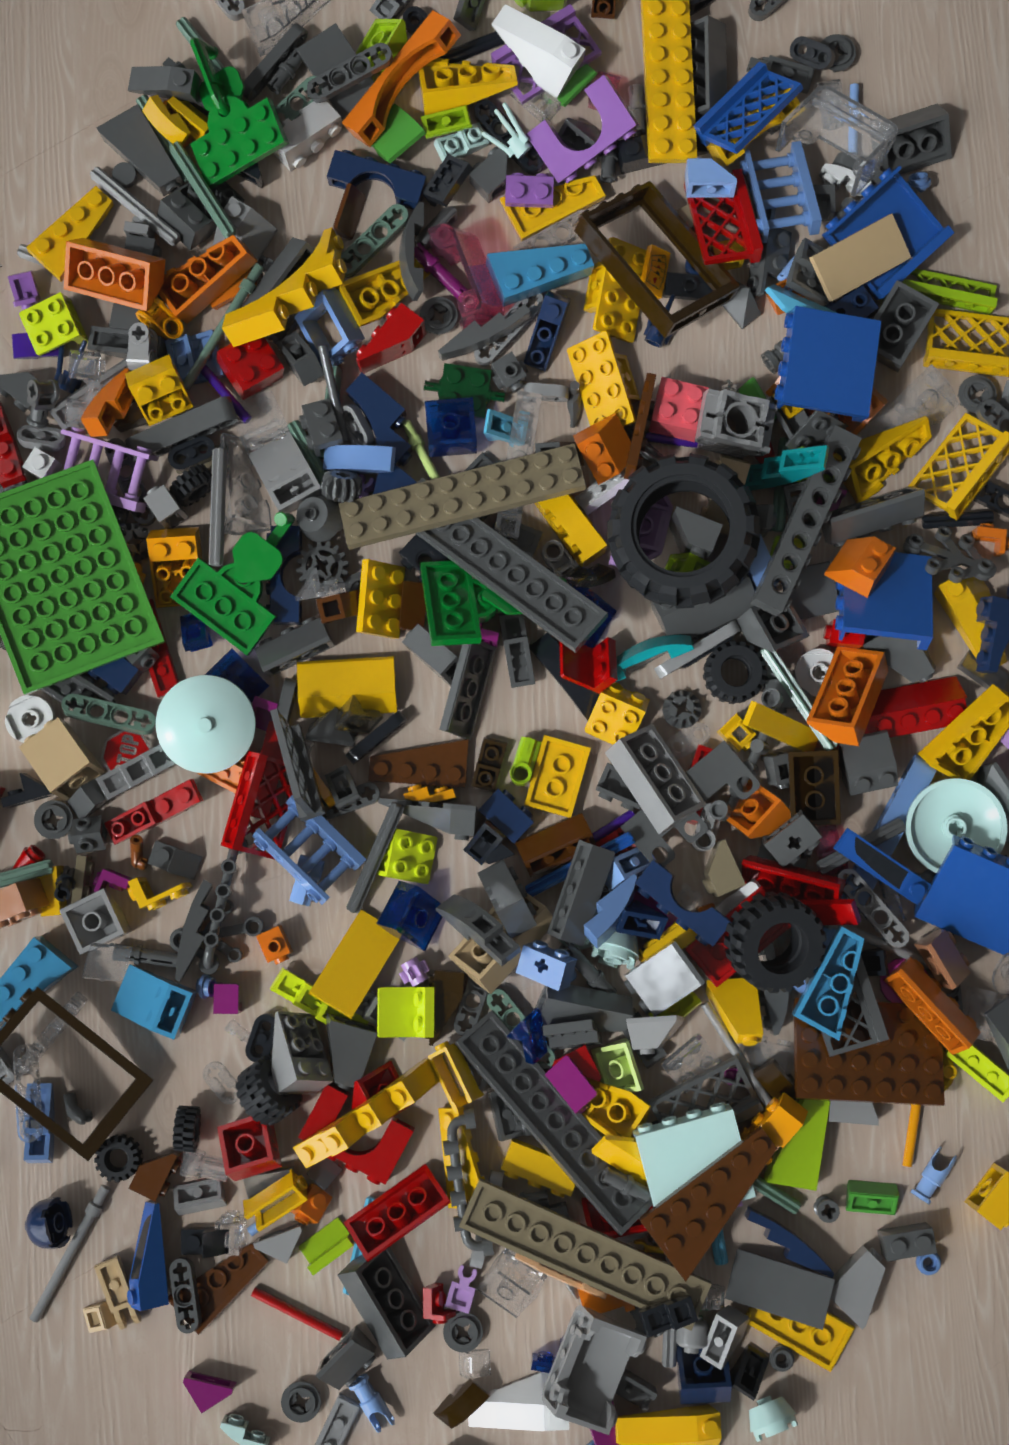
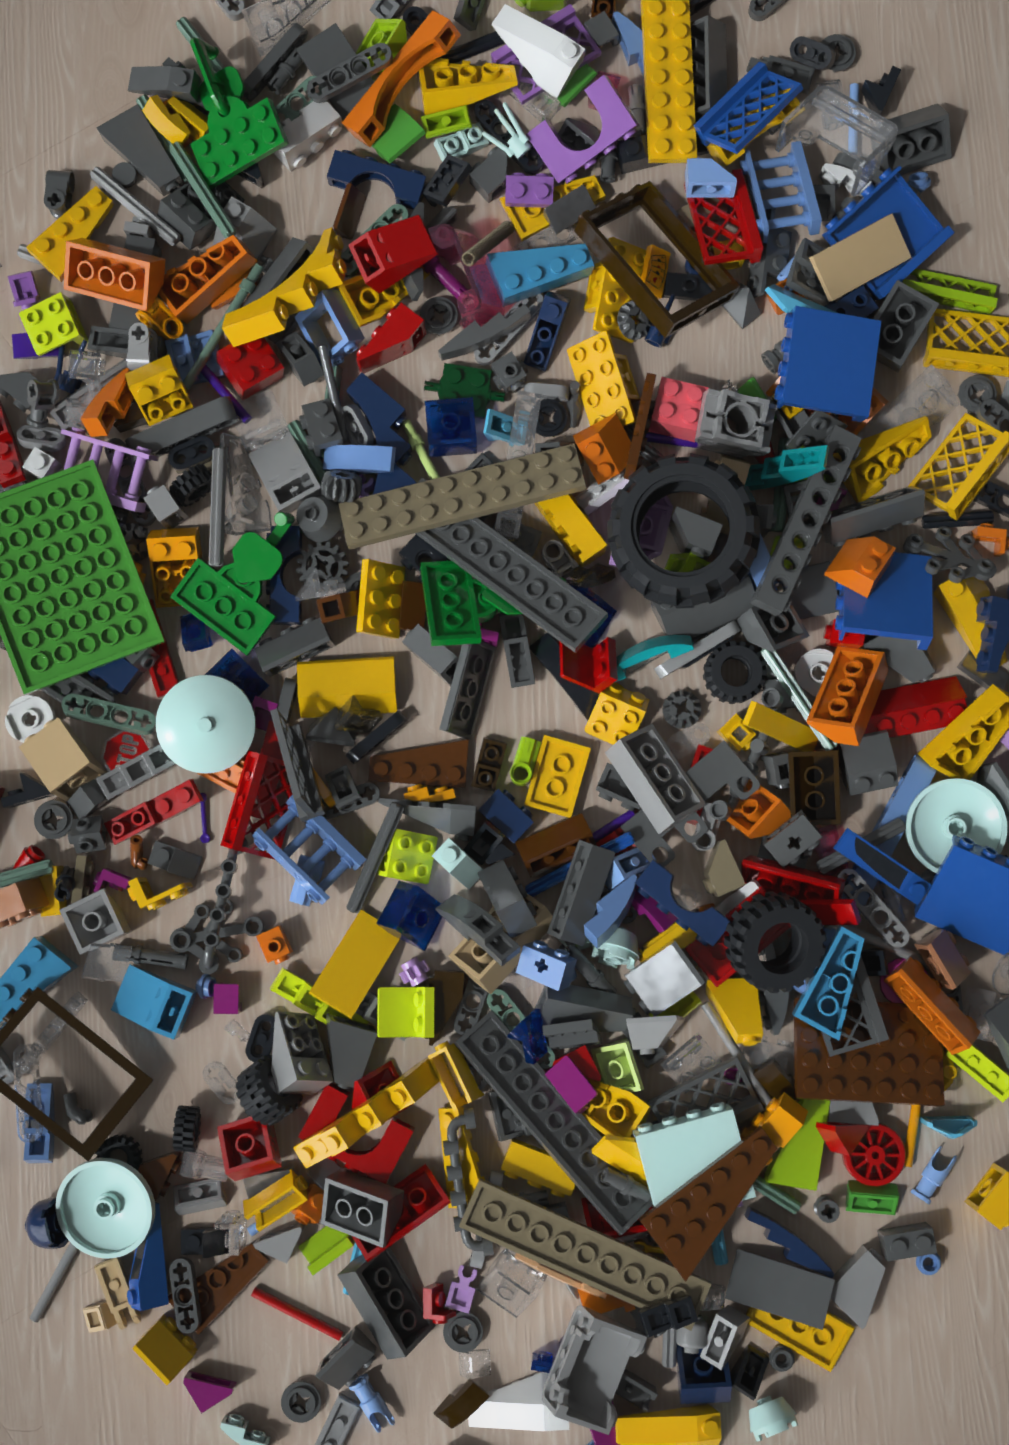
(59, 191): none -> dark grey piece
(105, 1208): none -> light aqua dish
(165, 1348): none -> yellow slope
(190, 939): dark grey slope -> none
(205, 838): none -> dark purple hinge
(361, 1206): none -> dark grey slope
(392, 252): none -> red slope
(457, 863): none -> light aqua slope
(485, 245): none -> dark tan piece
(547, 407): none -> black gear
(568, 209): none -> flat silver slope
(602, 30): none -> dark grey panel
(627, 324): none -> dark grey gear
(630, 40): none -> medium blue slope
(641, 921): dark blue slope -> none
(841, 1136): none -> red slope
(875, 1155): none -> red wheel
(877, 95): none -> black slope
(950, 1126): none -> medium azure slope

